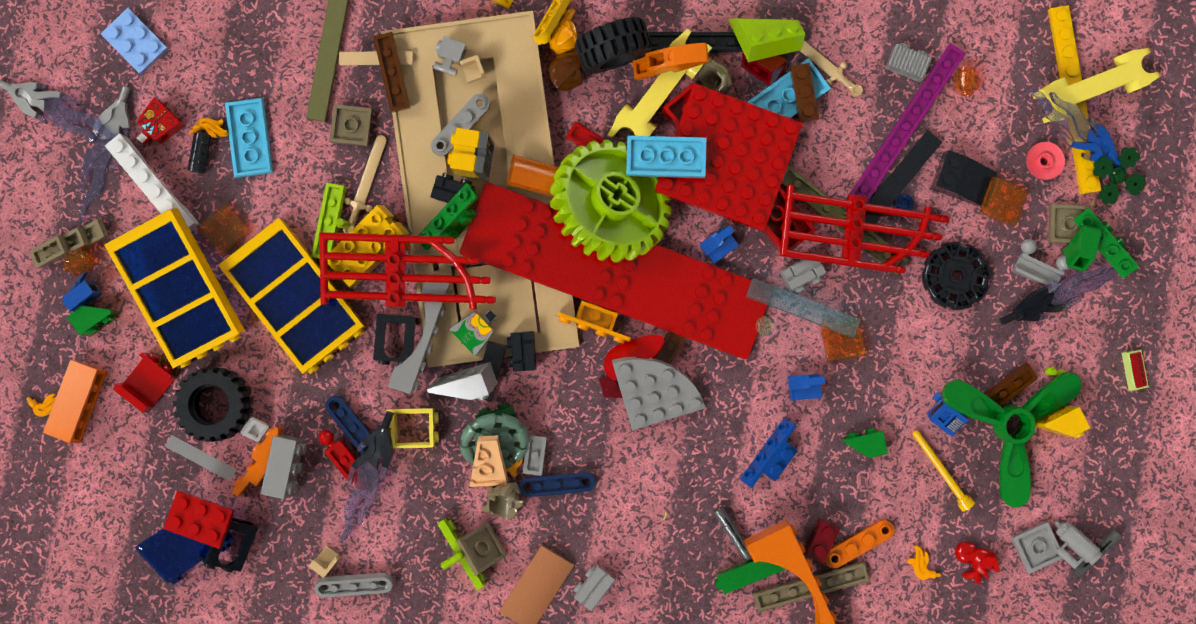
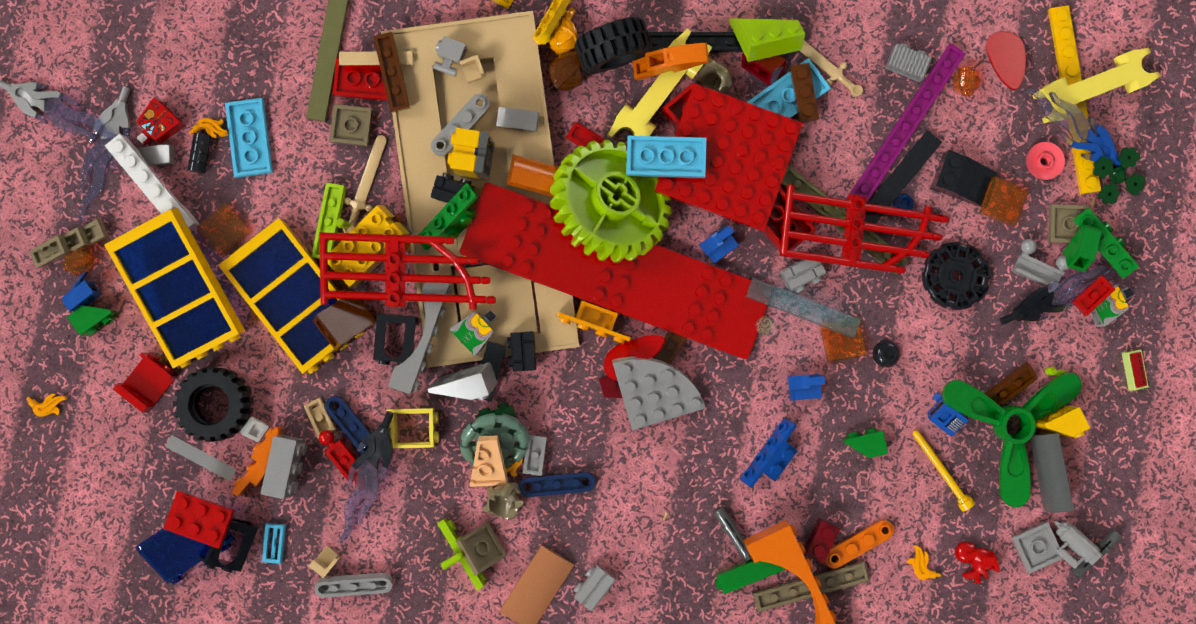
(75, 402): orange brick -> none
(134, 41): light blue plate -> none
(158, 155): none -> light grey slope
(282, 527): none -> medium azure tile
(320, 417): none -> tan slope
(344, 321): none -> reddish brown panel
(359, 82): none -> red plate
(517, 119): none -> light grey slope
(886, 353): none -> black piece
(1007, 58): none -> shield
(1051, 472): none -> dark grey brick
(1093, 295): none -> red plate
(1112, 306): none -> torso

